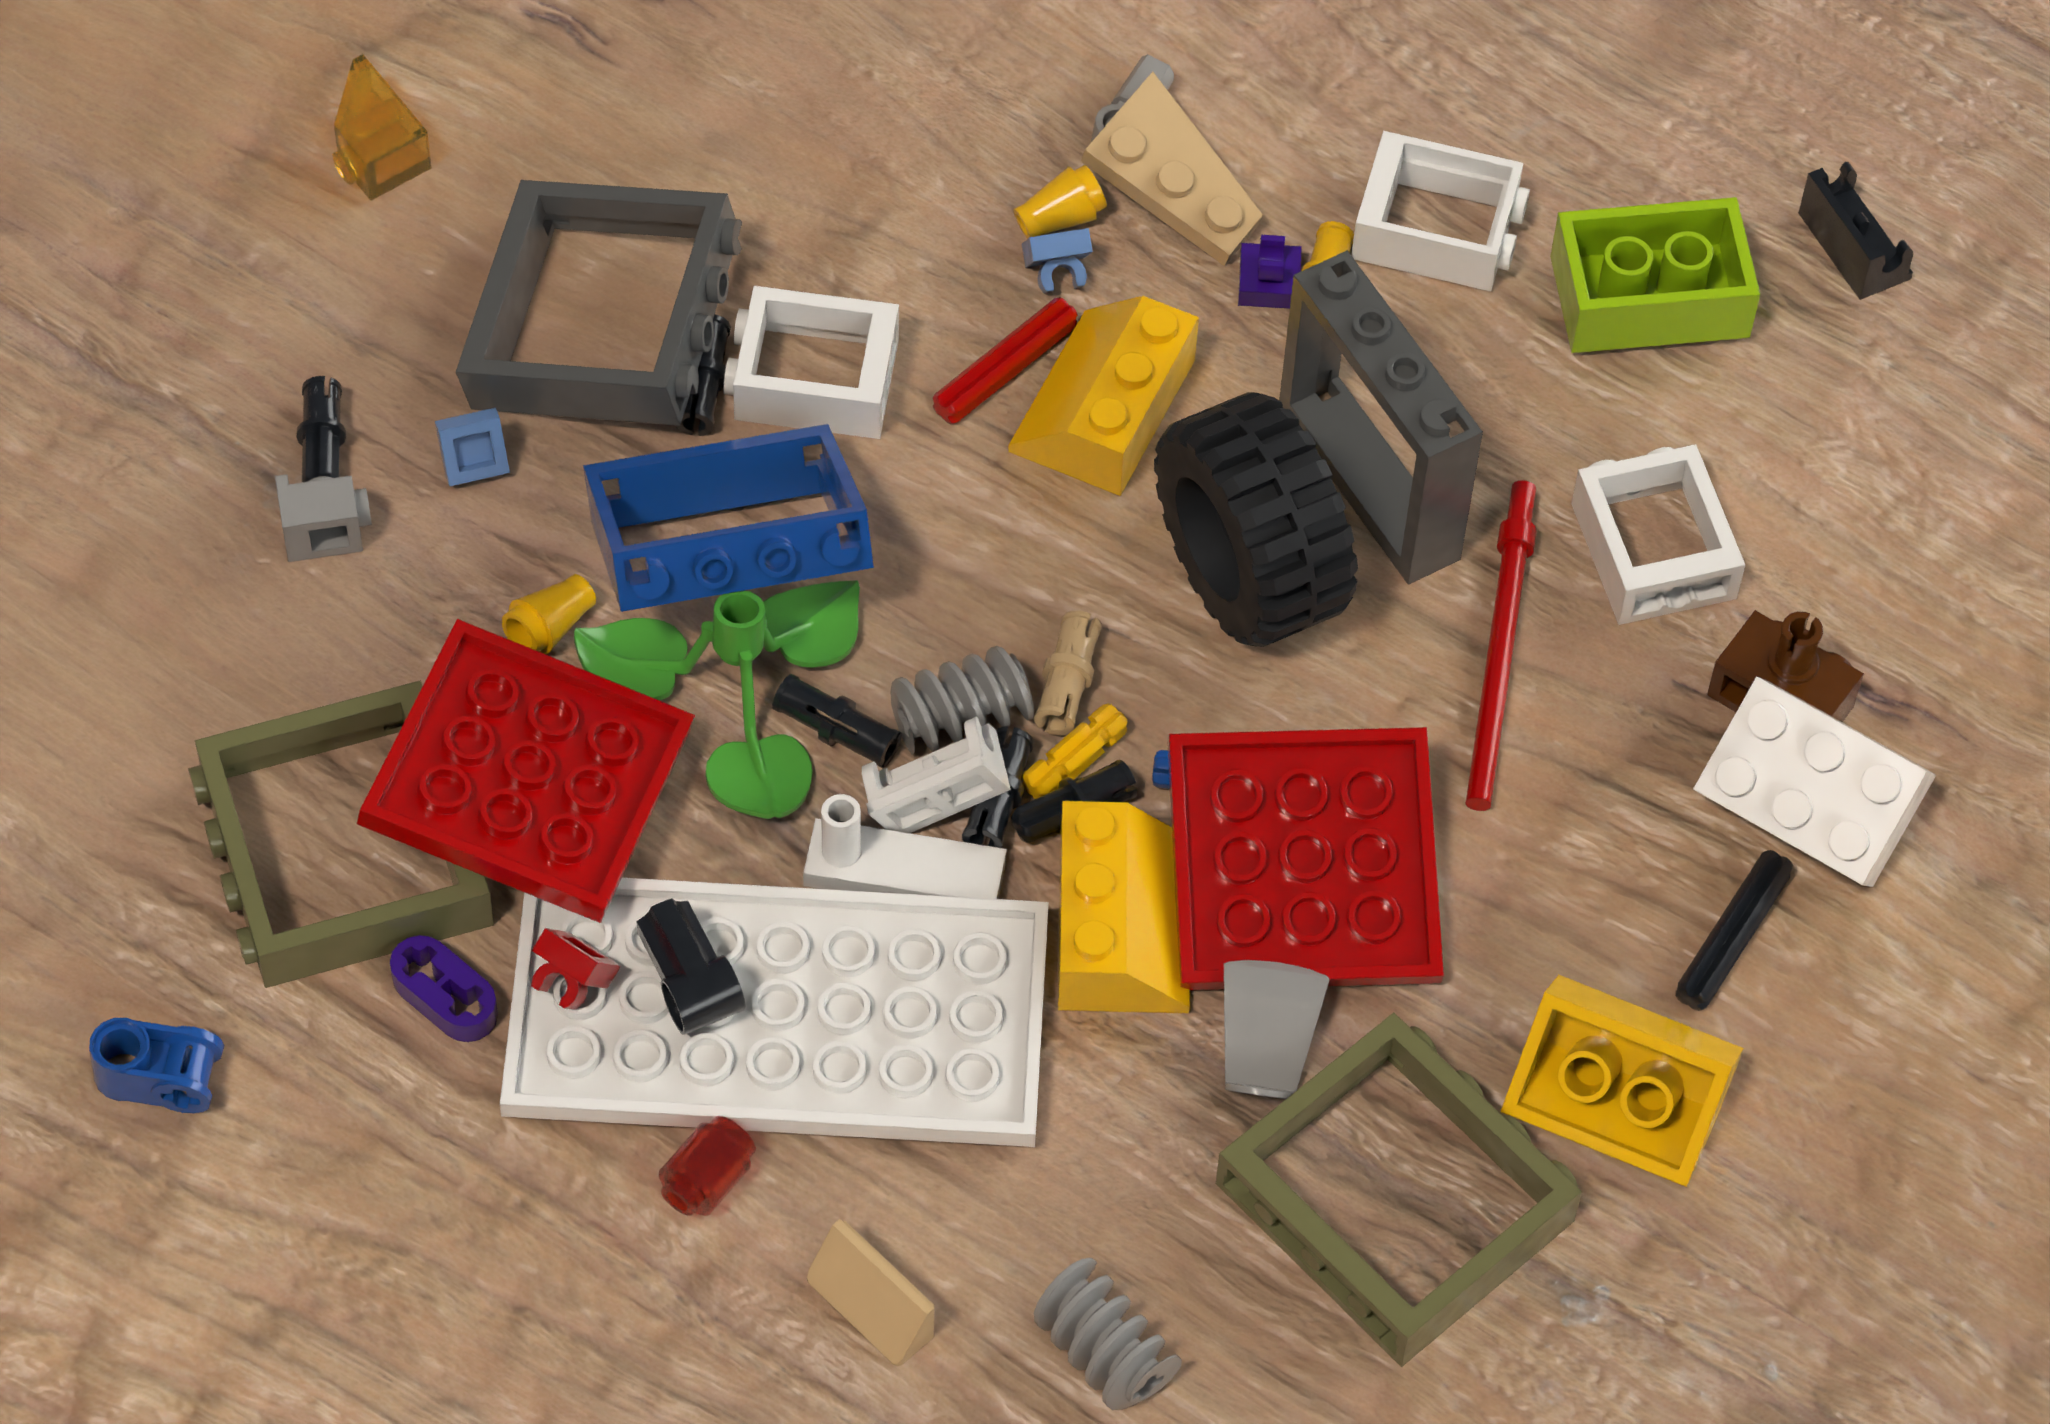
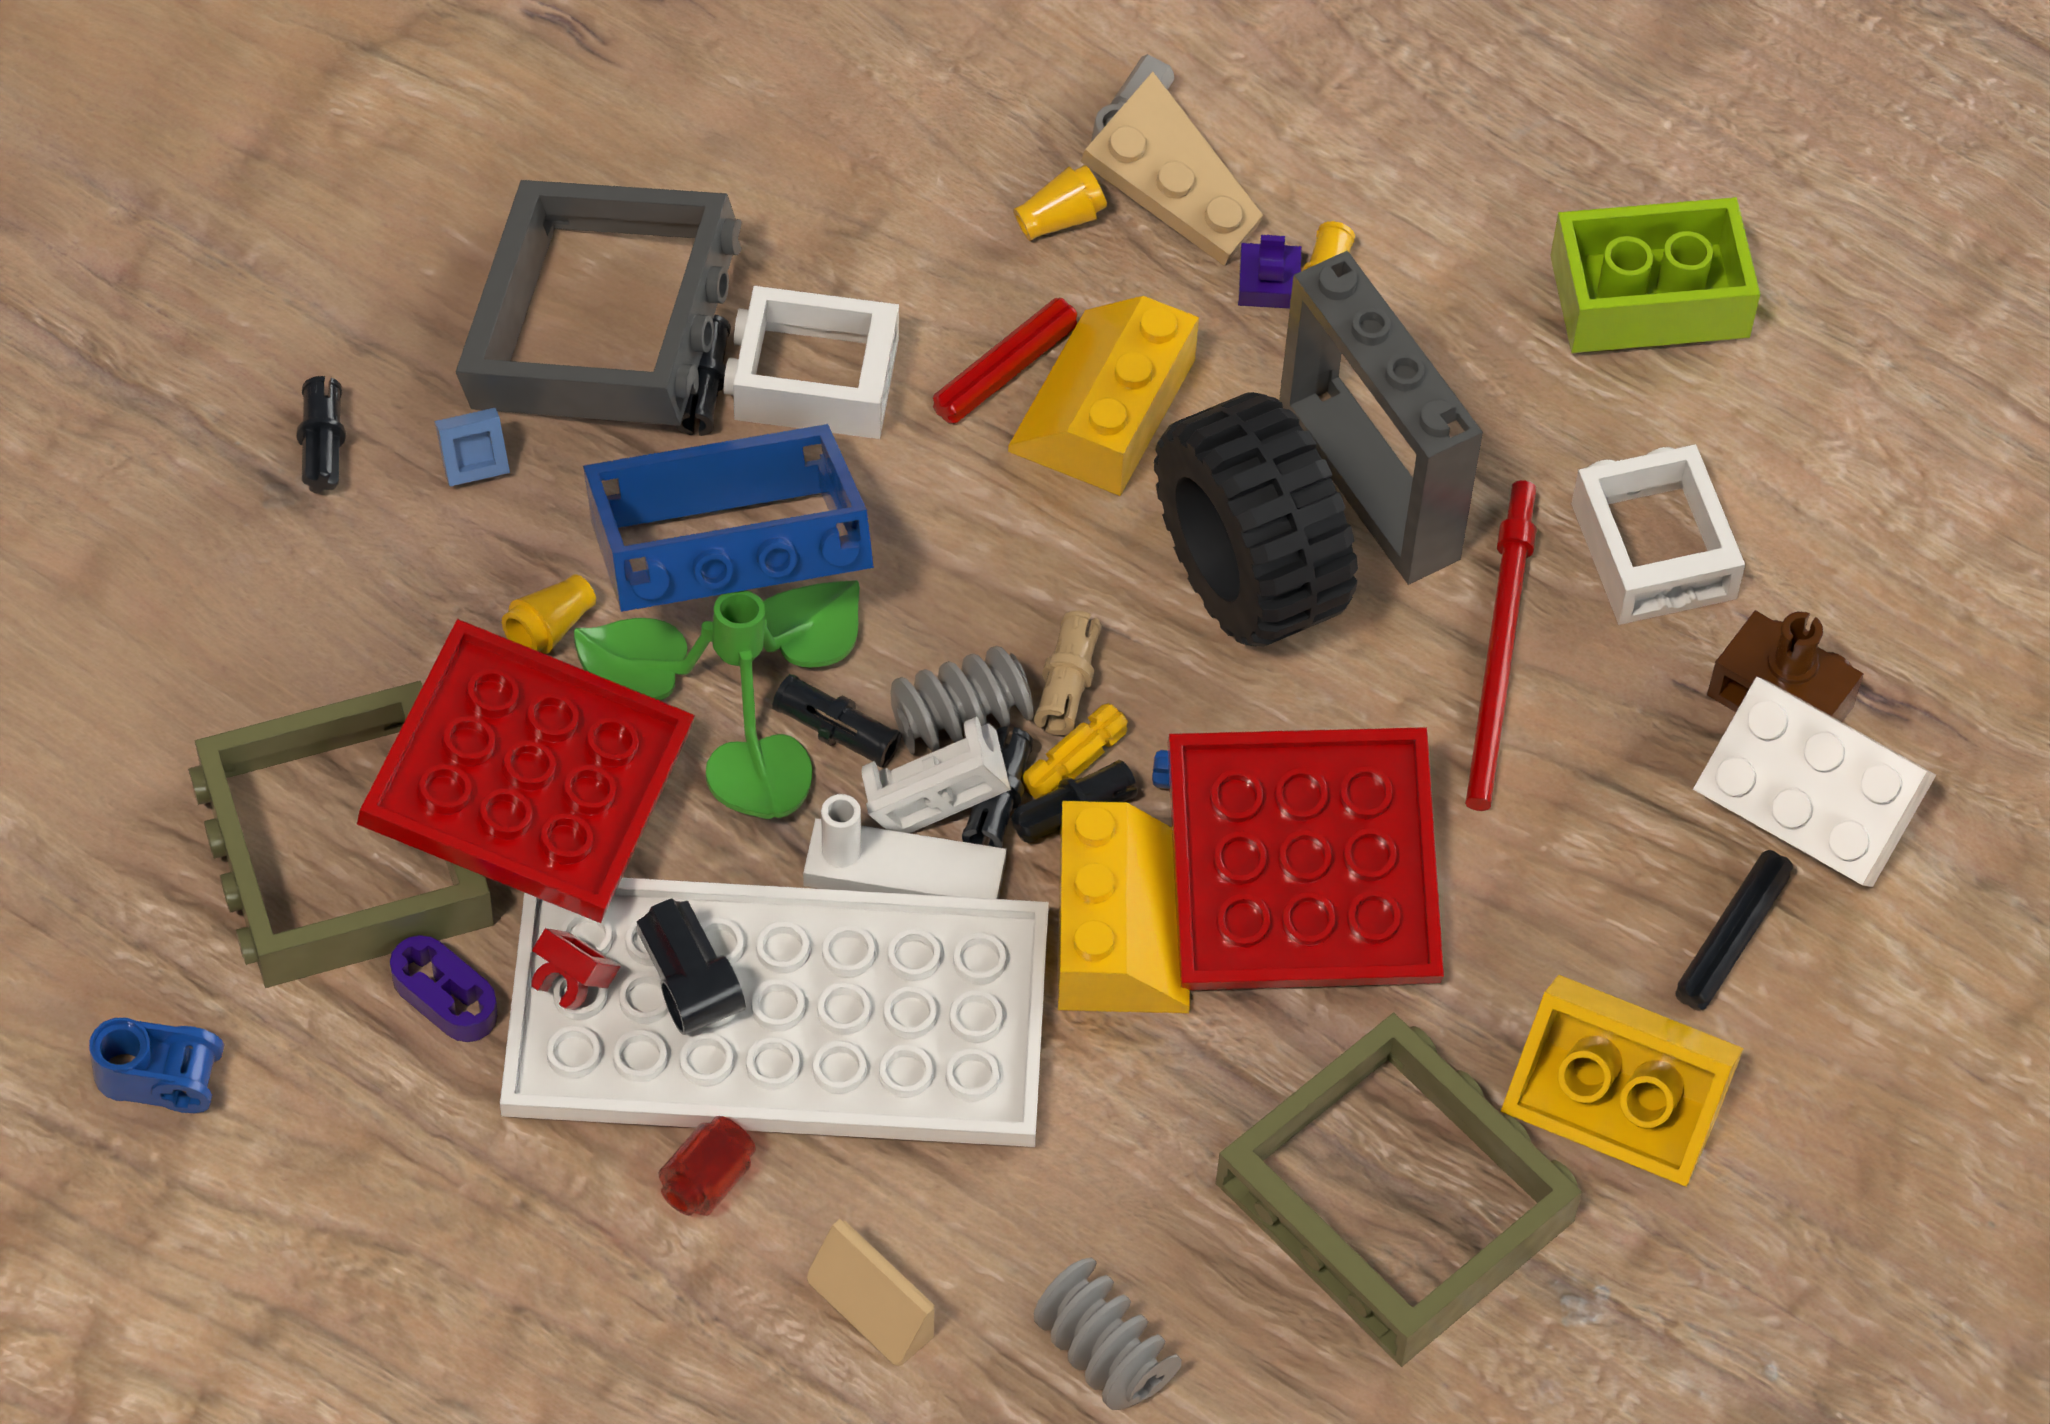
(322, 516): light grey brick -> none
(377, 134): clear yellow slope -> none
(1056, 251): medium blue tile -> none
(1269, 1024): light grey piece -> none
(1446, 172): white window -> none
(1853, 234): black hinge -> none

